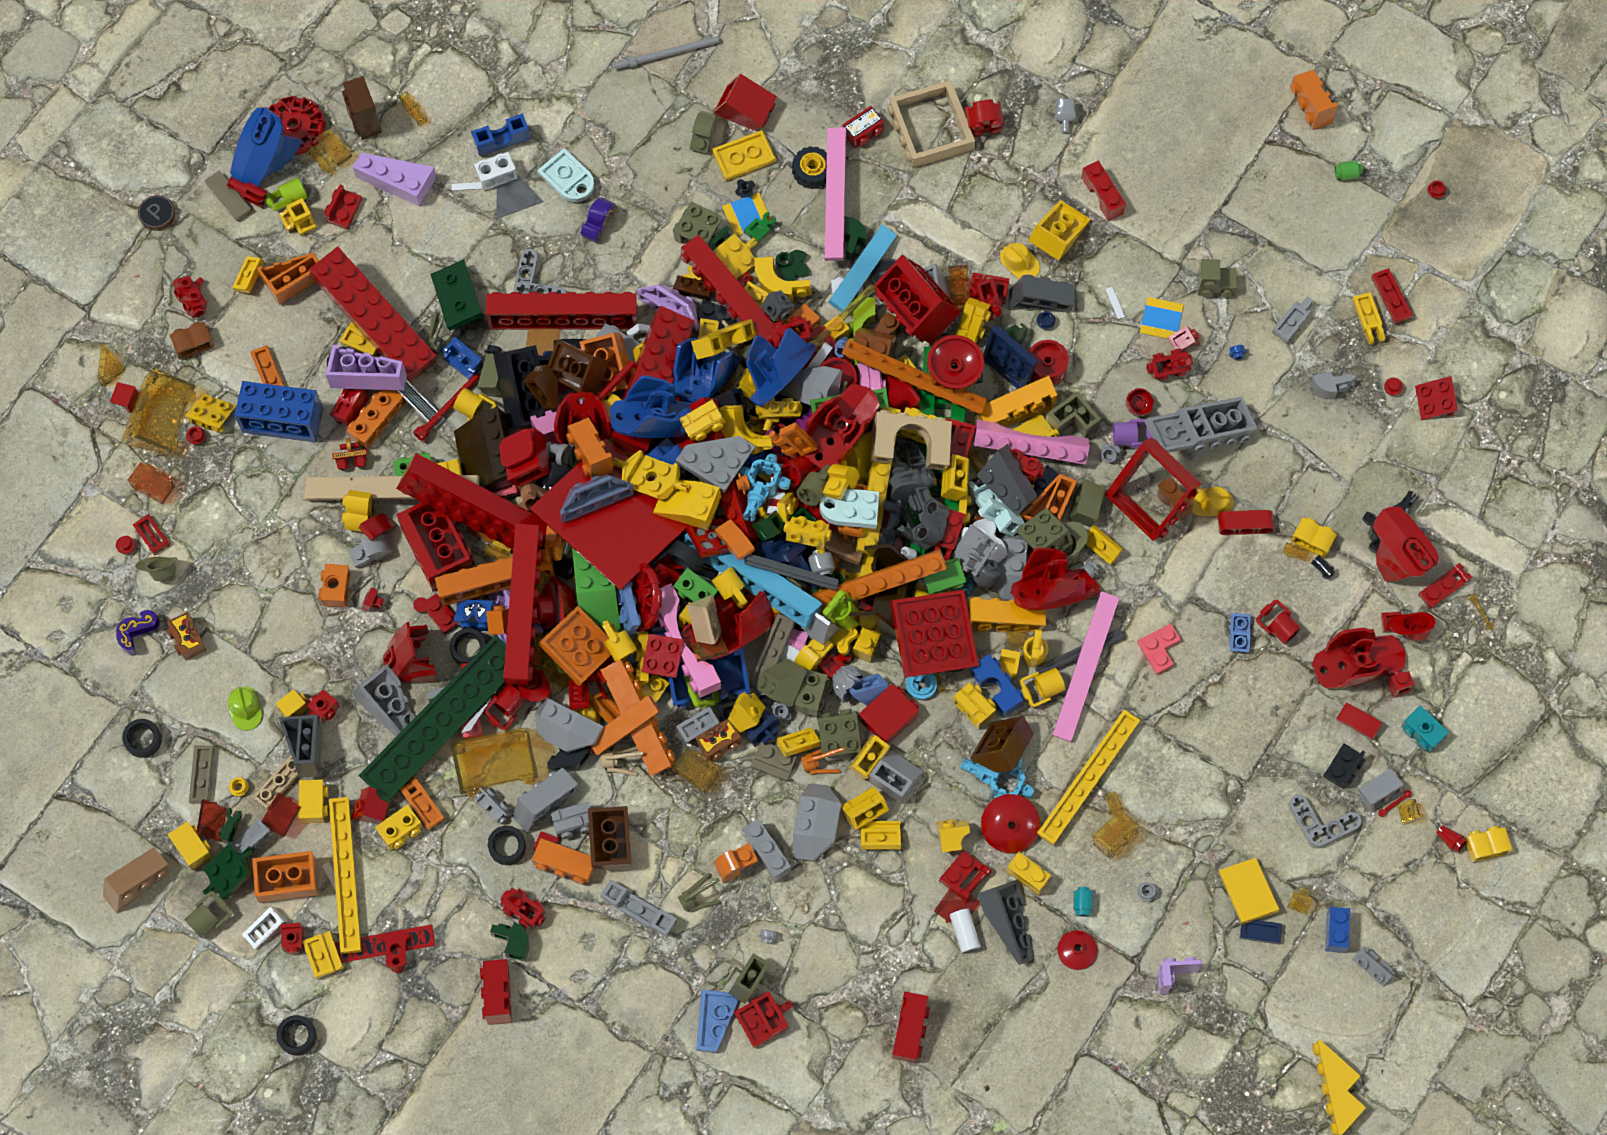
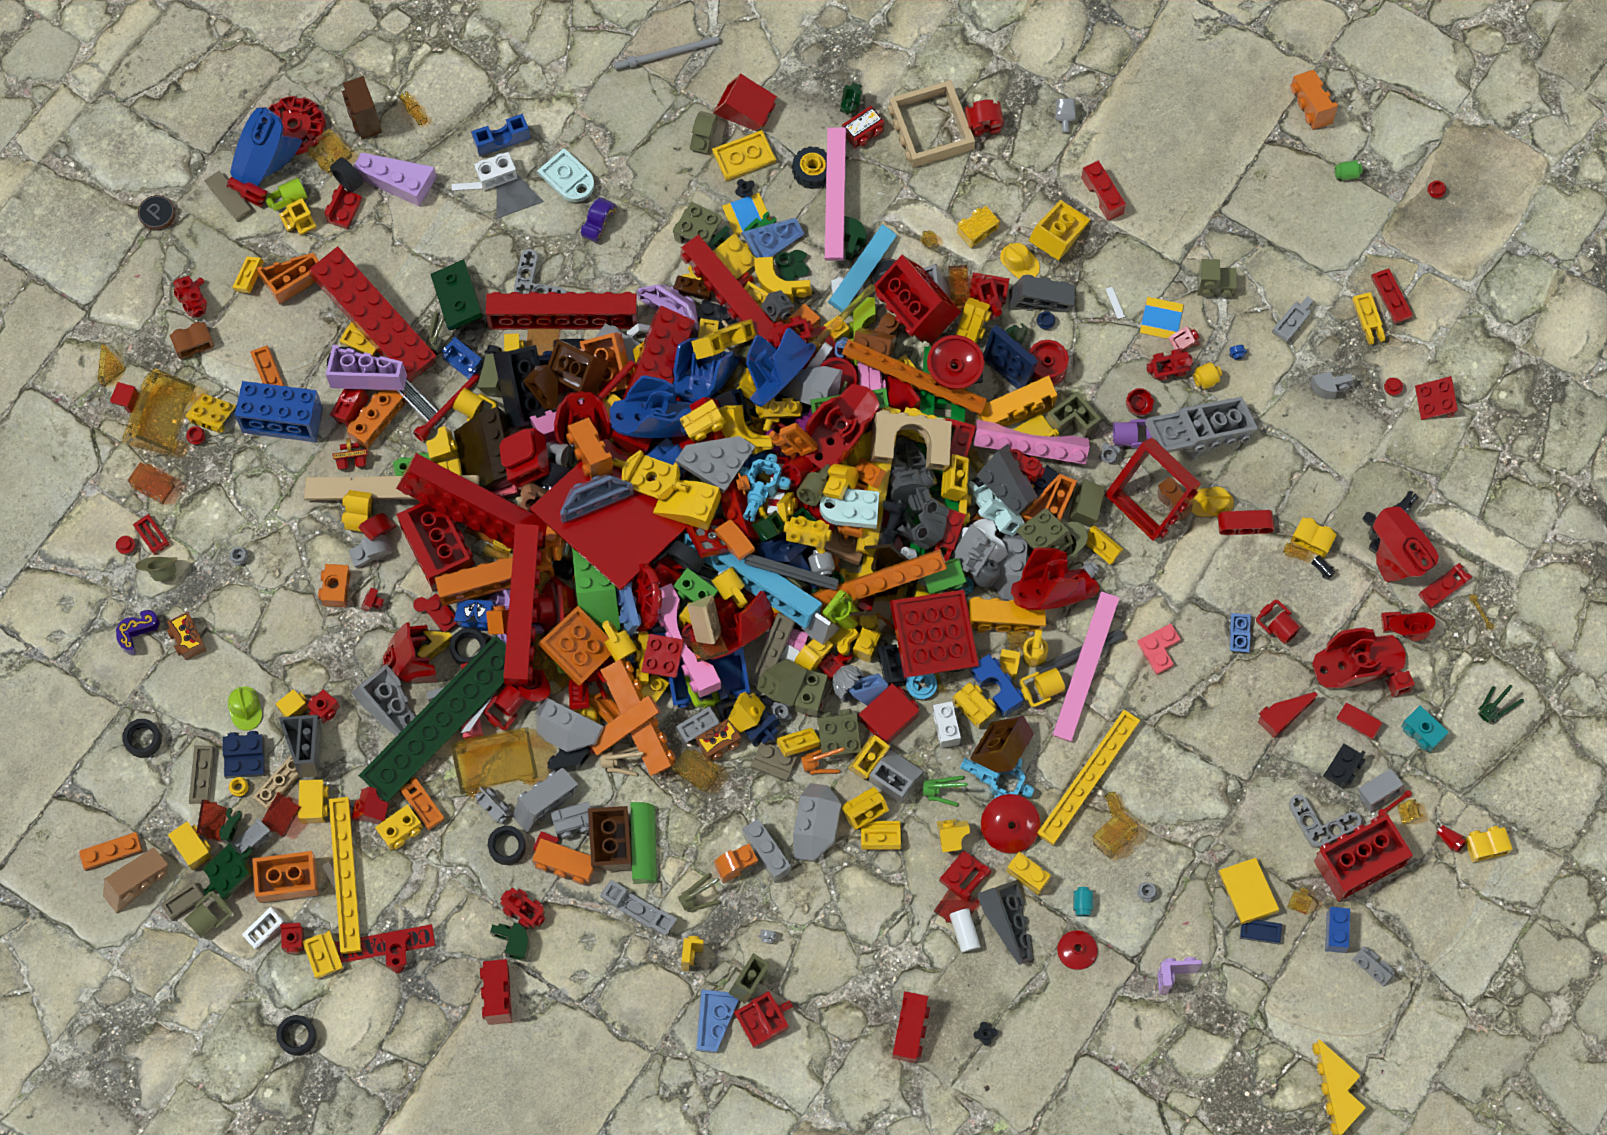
(110, 851): none -> orange plate
(182, 901): none -> dark tan tile
(238, 551): none -> light grey plate
(243, 755): none -> dark blue plate
(346, 174): none -> black tyre
(438, 642): none -> yellow slope
(443, 446): none -> yellow brick
(512, 342): none -> yellow plate
(643, 843): none -> bright green brick
(690, 946): none -> yellow bracket
(772, 238): none -> medium blue wing
(851, 99): none -> dark green hips
(870, 473): none -> orange plate
(891, 665): none -> black hinge
(928, 238): none -> clear yellow plate
(932, 787): none -> bright green plant
(946, 724): none -> white brick
(978, 226): none -> yellow brick
(991, 1032): none -> black plate
(1207, 376): none -> yellow head
(1283, 713): none -> red slope
(1362, 857): none -> red brick
(1489, 711): none -> dark green plant

